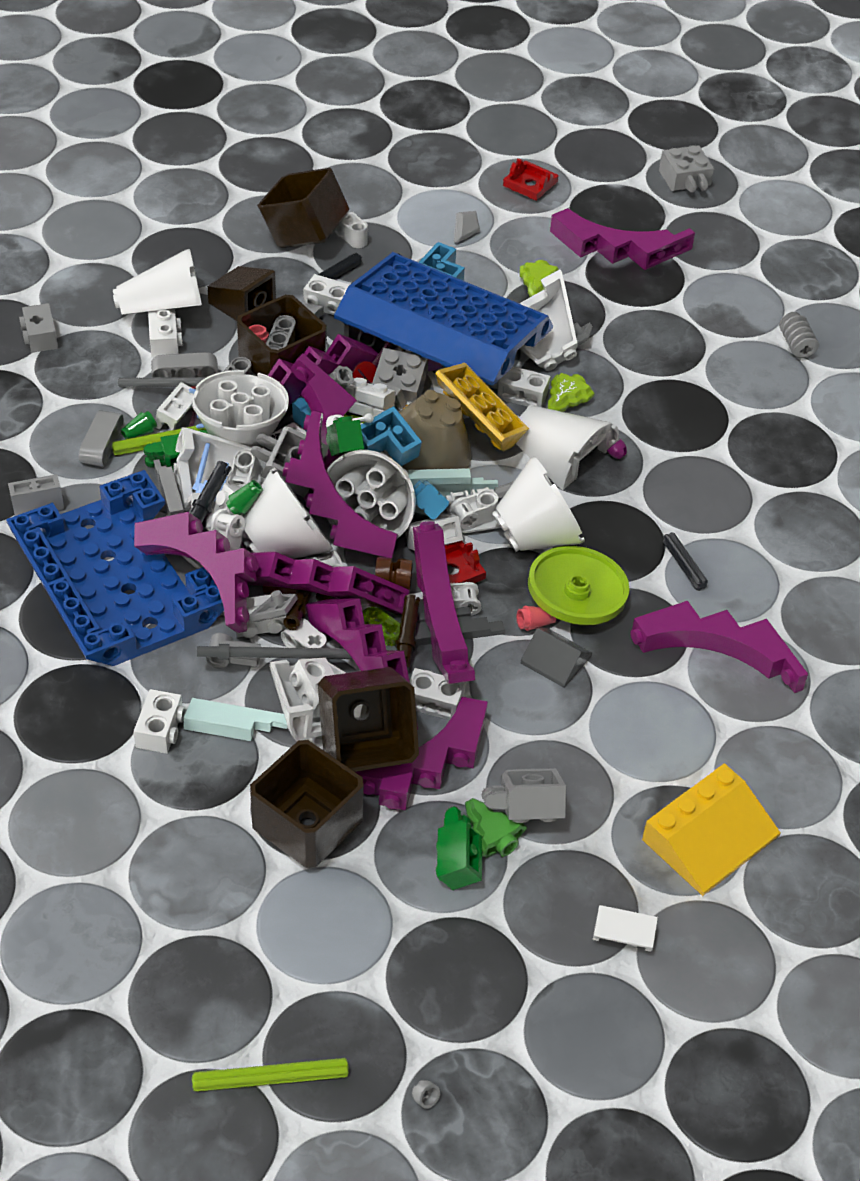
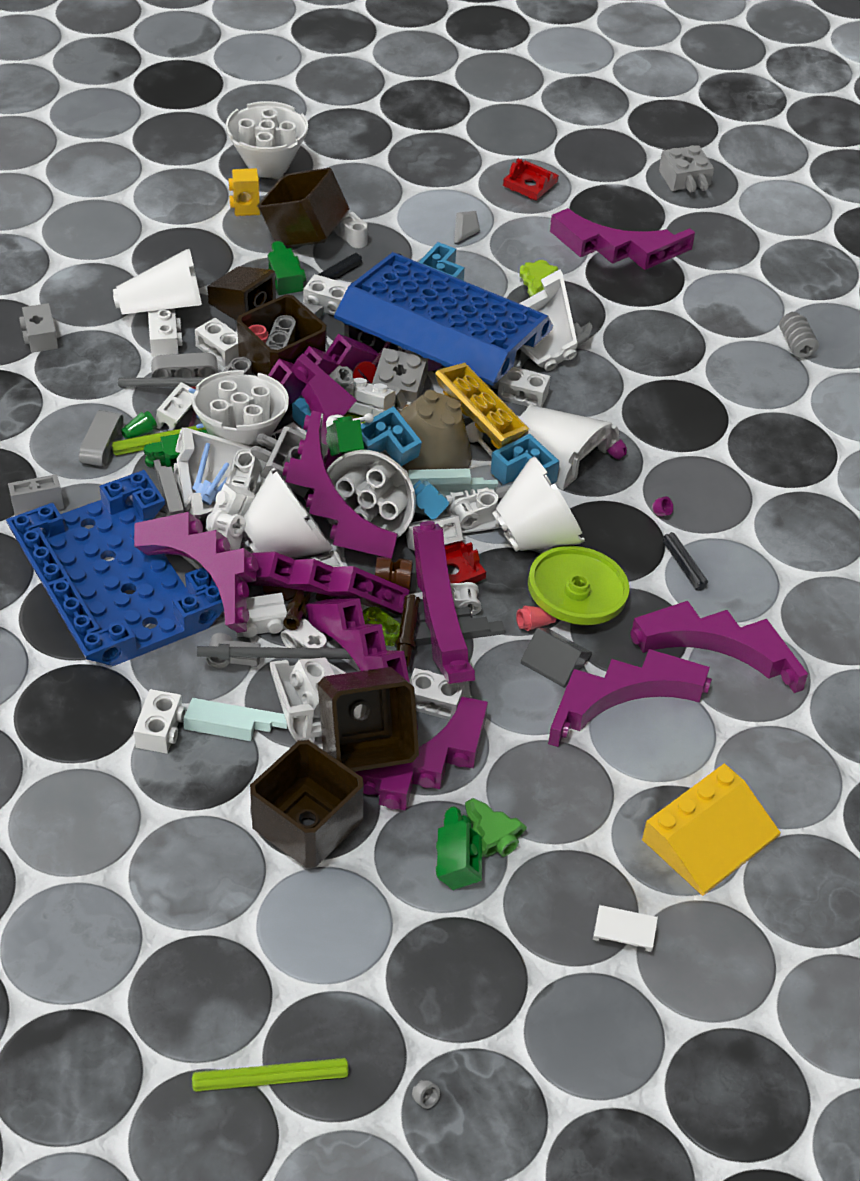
(212, 487): black pin -> none
(219, 340): none -> white brick
(244, 181): none -> yellow brick
(244, 498): green cone -> none
(267, 136): none -> white cone
(275, 607): light grey piece -> none
(287, 269): none -> green hinge
(476, 436): none -> white hinge
(512, 458): none -> dark azure brick
(528, 795): light grey hinge -> none
(568, 392): lime rock -> none
(659, 677): none -> magenta arch
(663, 506): none -> magenta hinge

